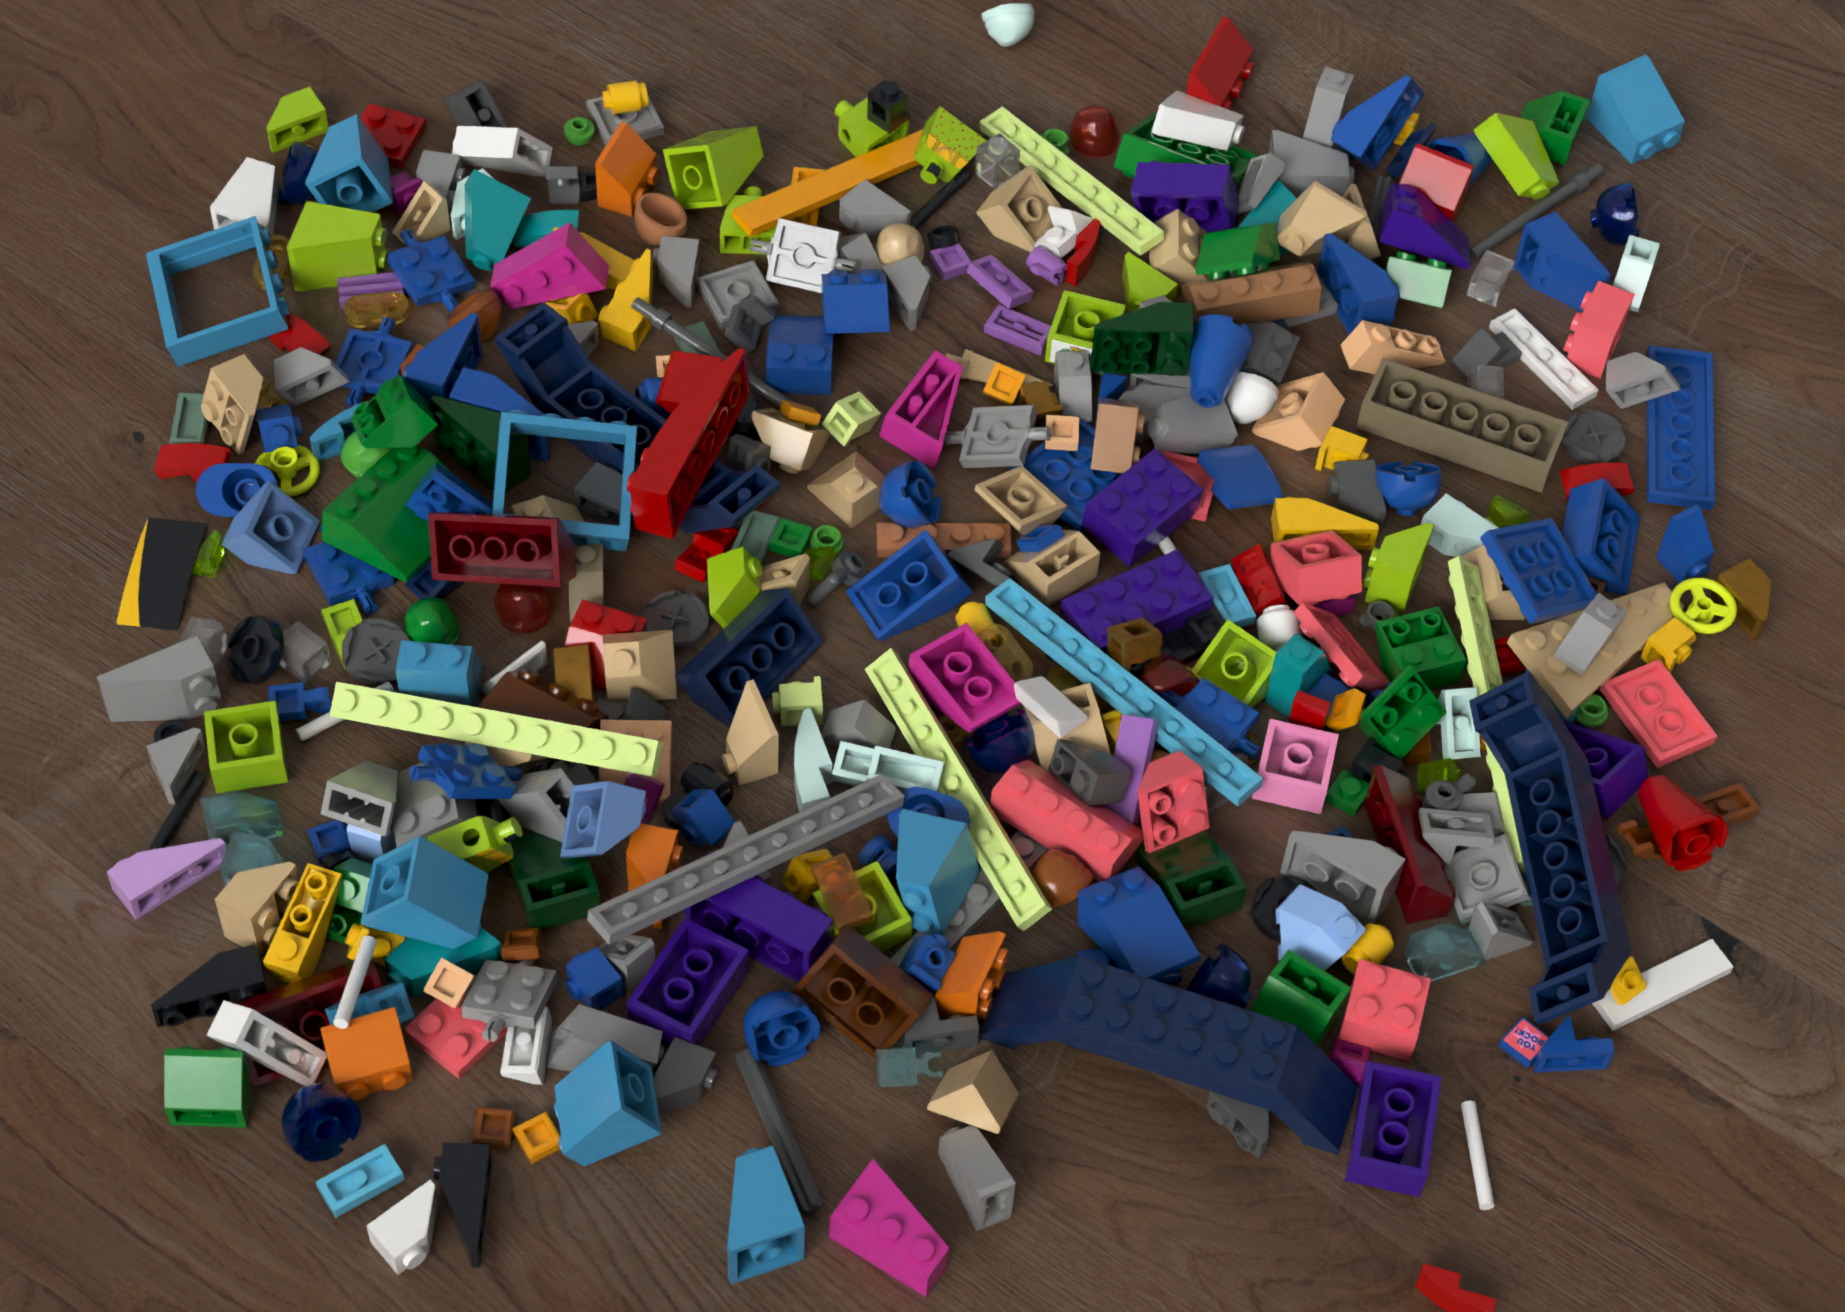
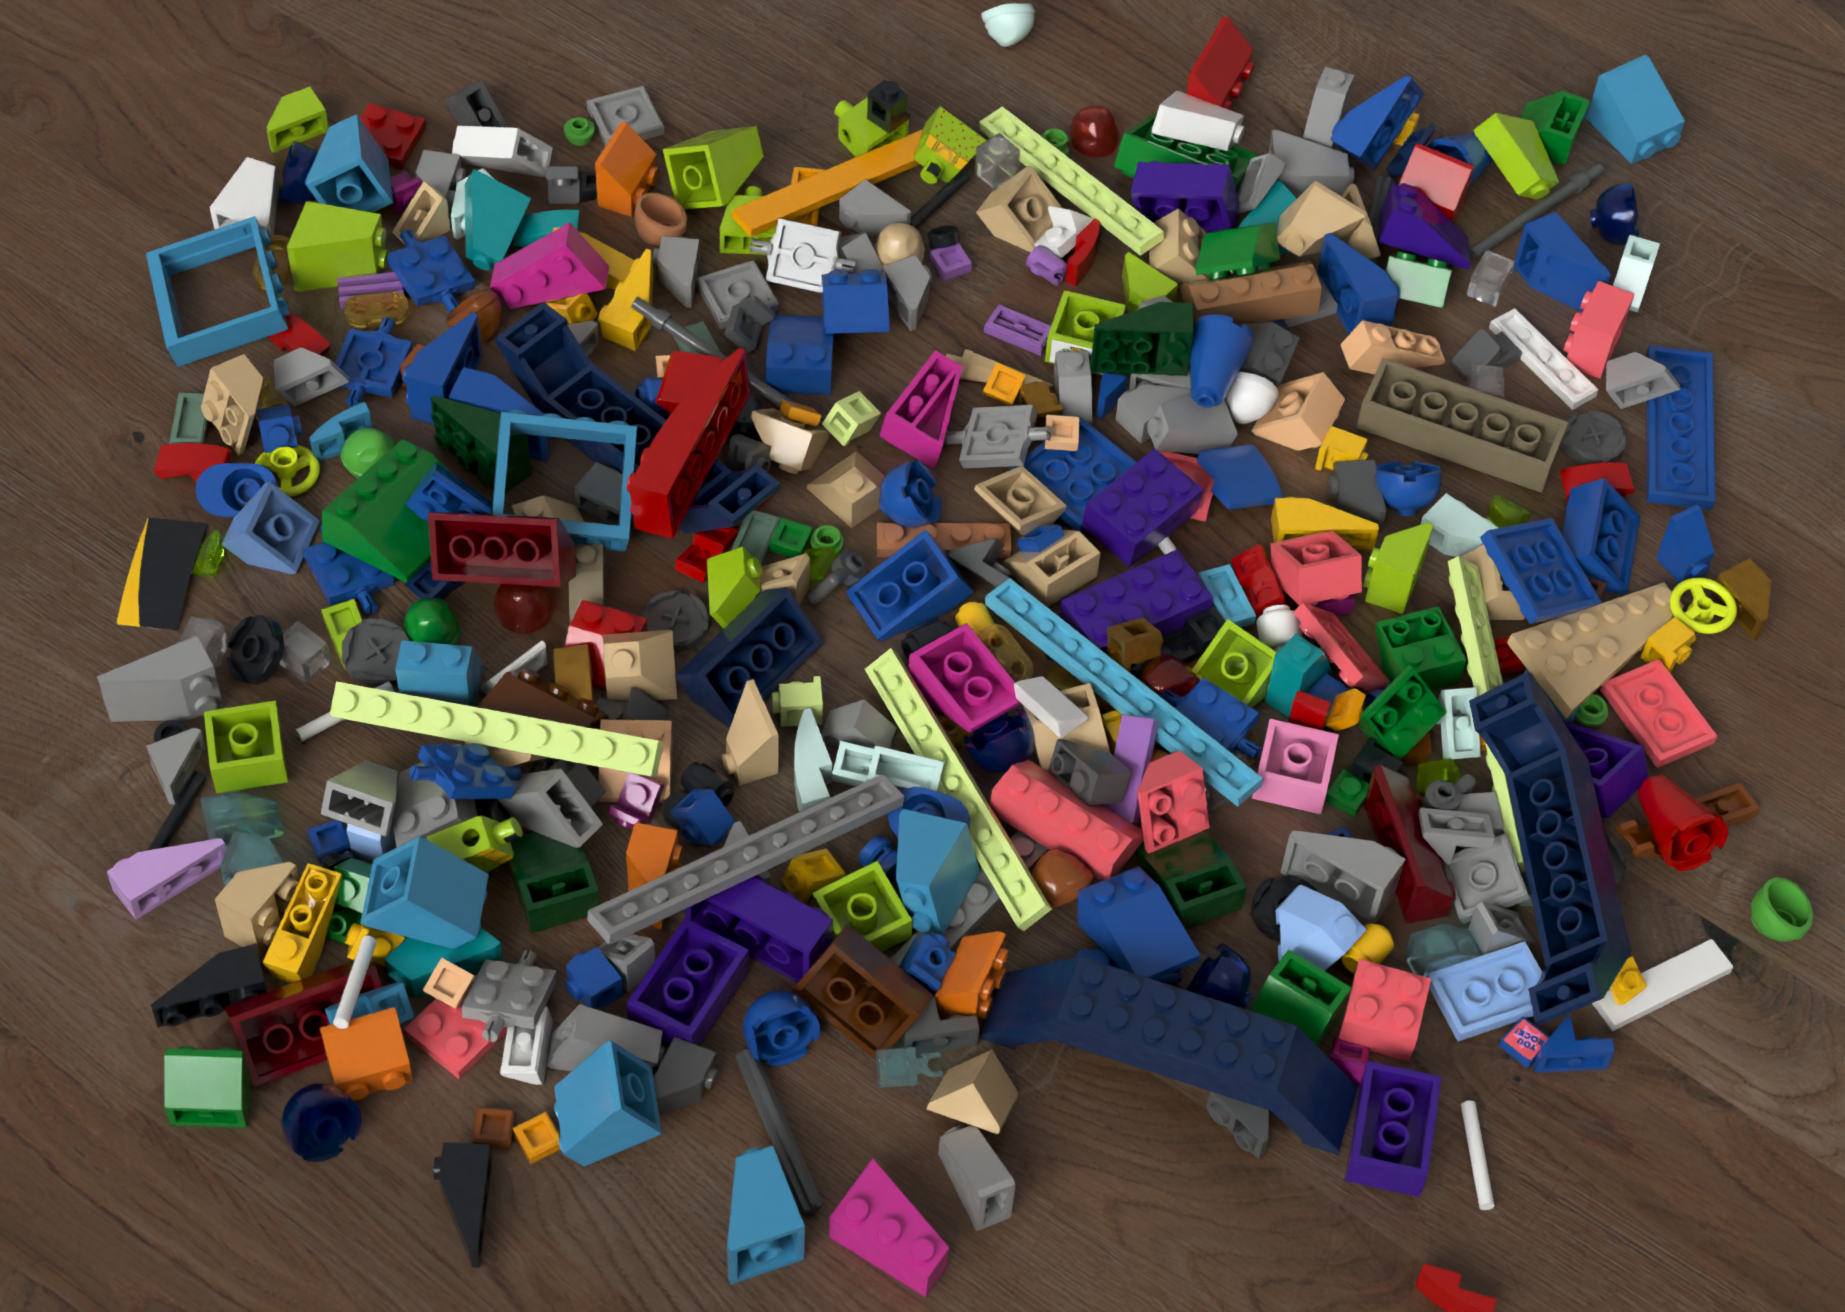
(267, 1043): white slope -> none
(295, 700): blue plate -> none
(360, 1180): medium azure plate -> none
(394, 416): green slope -> none
(406, 1229): white slope -> none
(521, 944): dark orange tile -> none
(601, 817): medium blue slope -> none
(625, 97): yellow brick -> none
(841, 892): clear orange plate -> none
(924, 635): none -> black brick
(1000, 281): medium lavender plate -> none
(1115, 435): medium nougat brick -> none
(1376, 610): dark grey plate -> none
(1486, 990): none -> light blue plate
(1590, 634): light grey slope -> none
(1781, 910): none -> bright green hat

